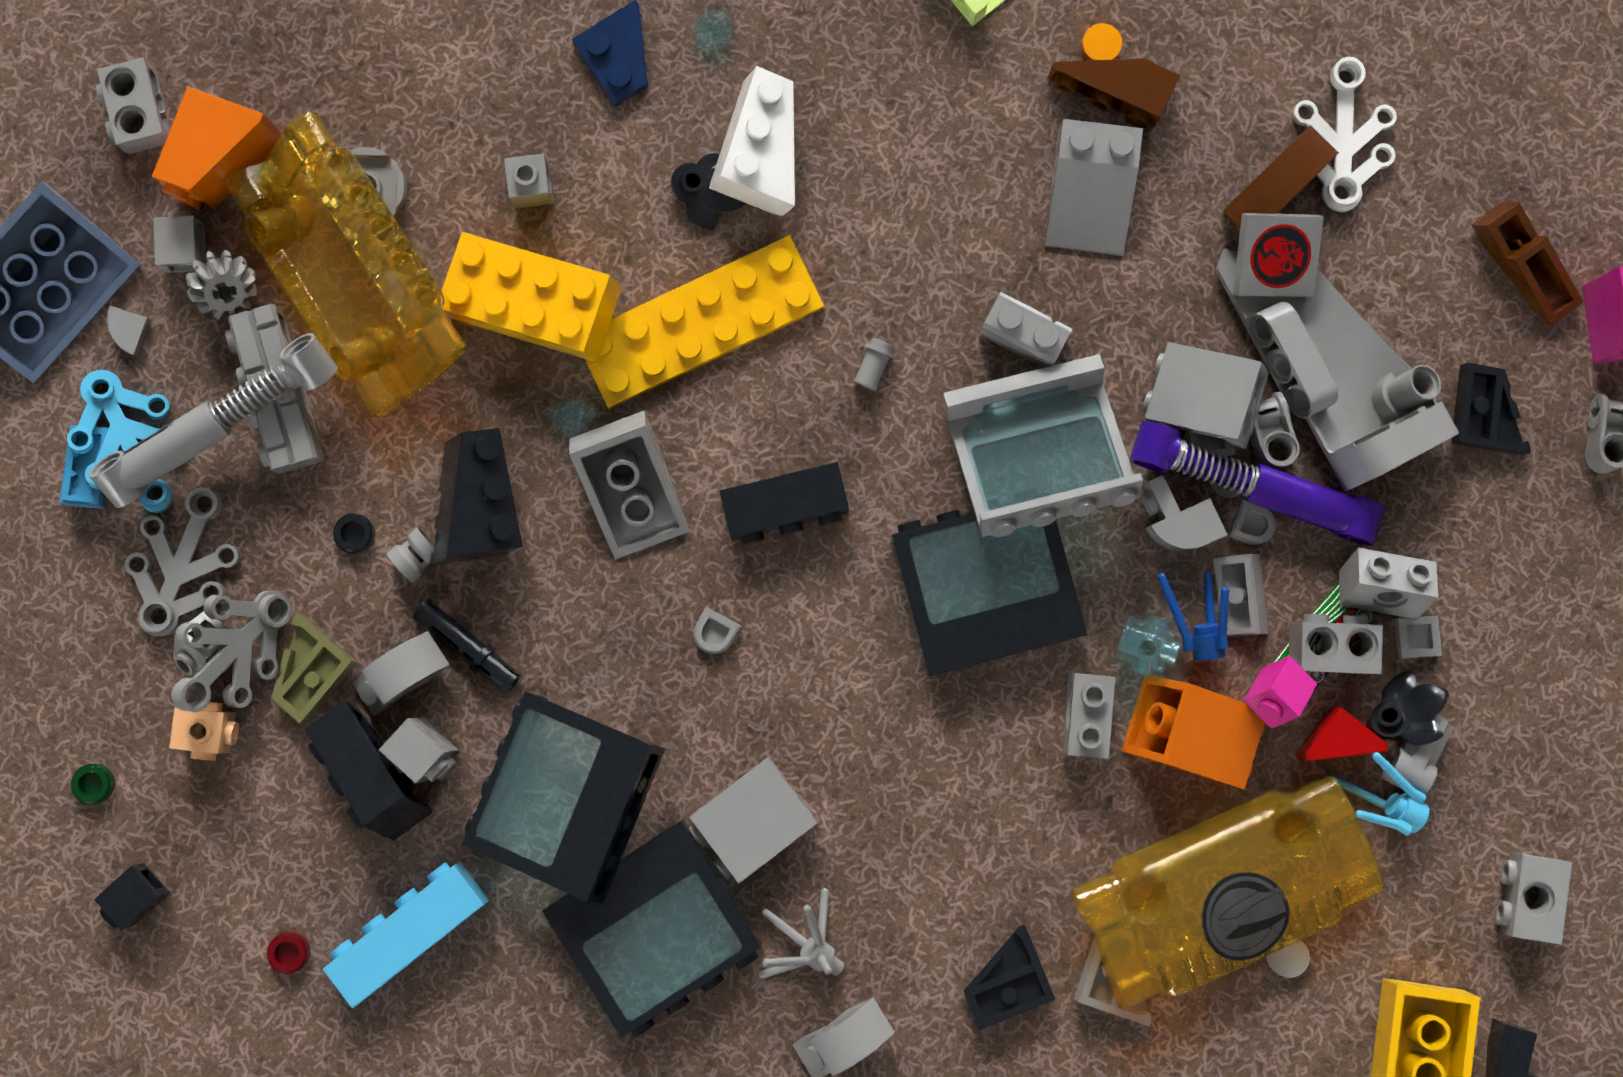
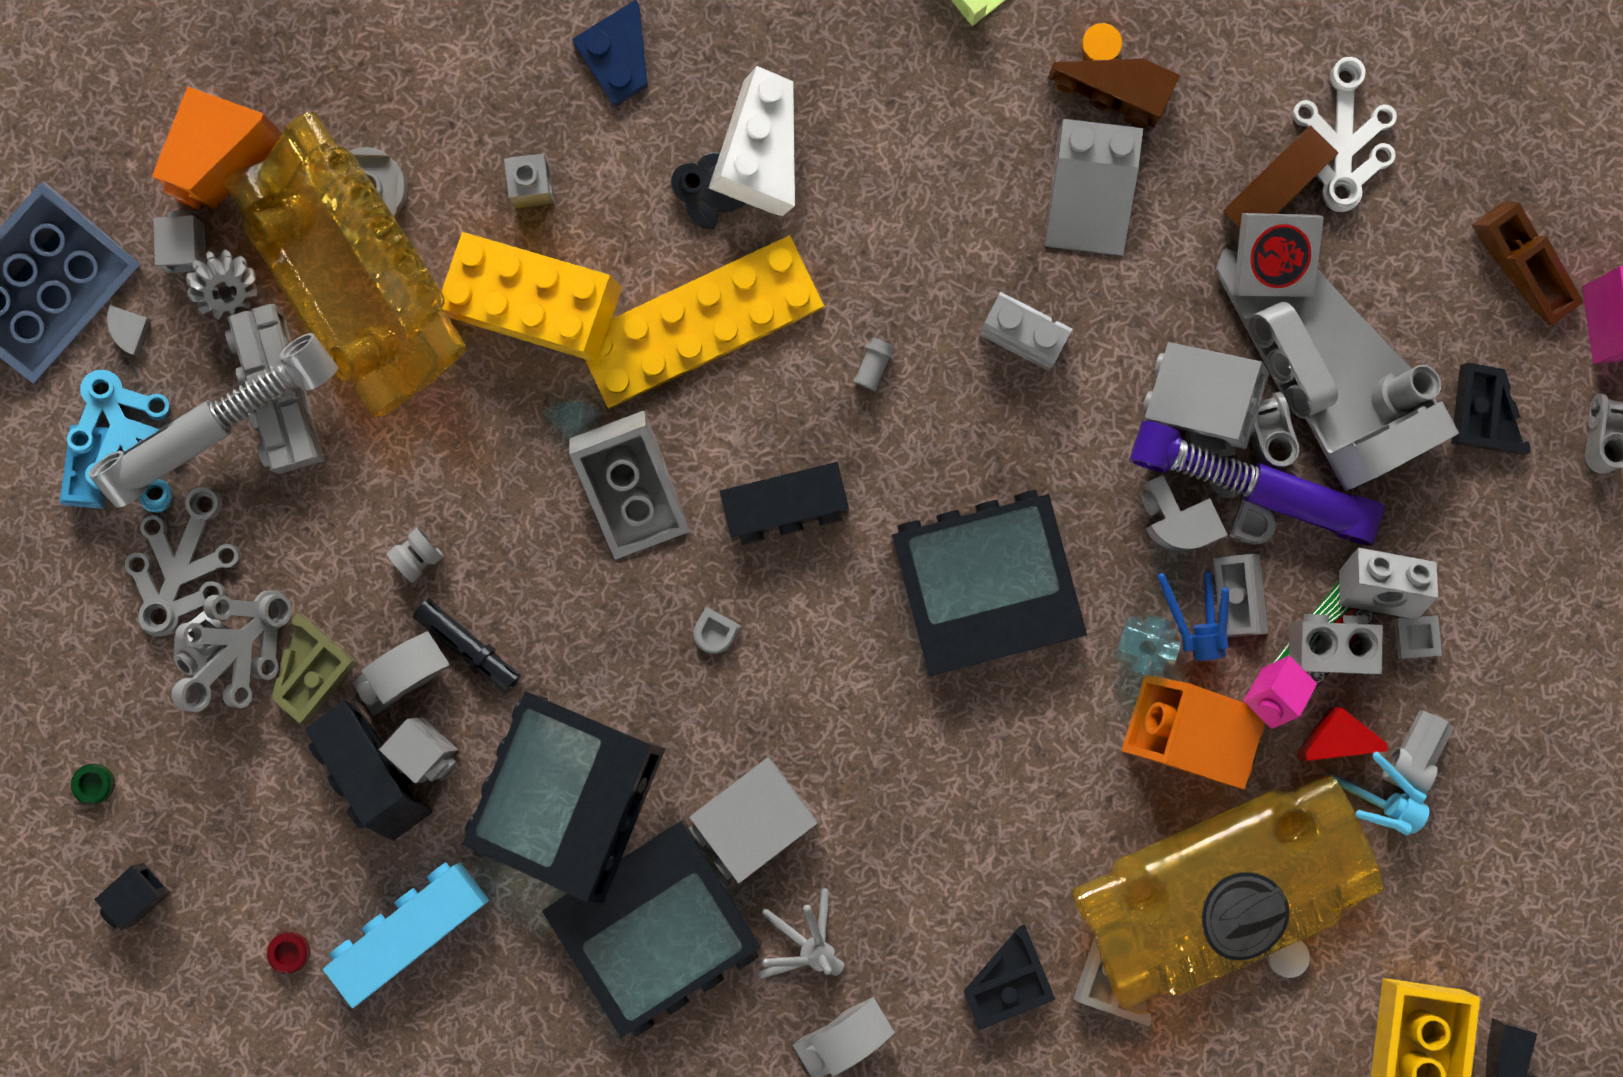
(142, 103): light grey brick -> none
(204, 731): light nougat brick -> none
(354, 533): black tile -> none
(476, 500): black wedge -> none
(713, 30): clear light blue tile -> none
(1040, 447): panel -> none
(1088, 715): light grey brick -> none
(1415, 710): black plate -> none
(1546, 917): light grey brick -> none

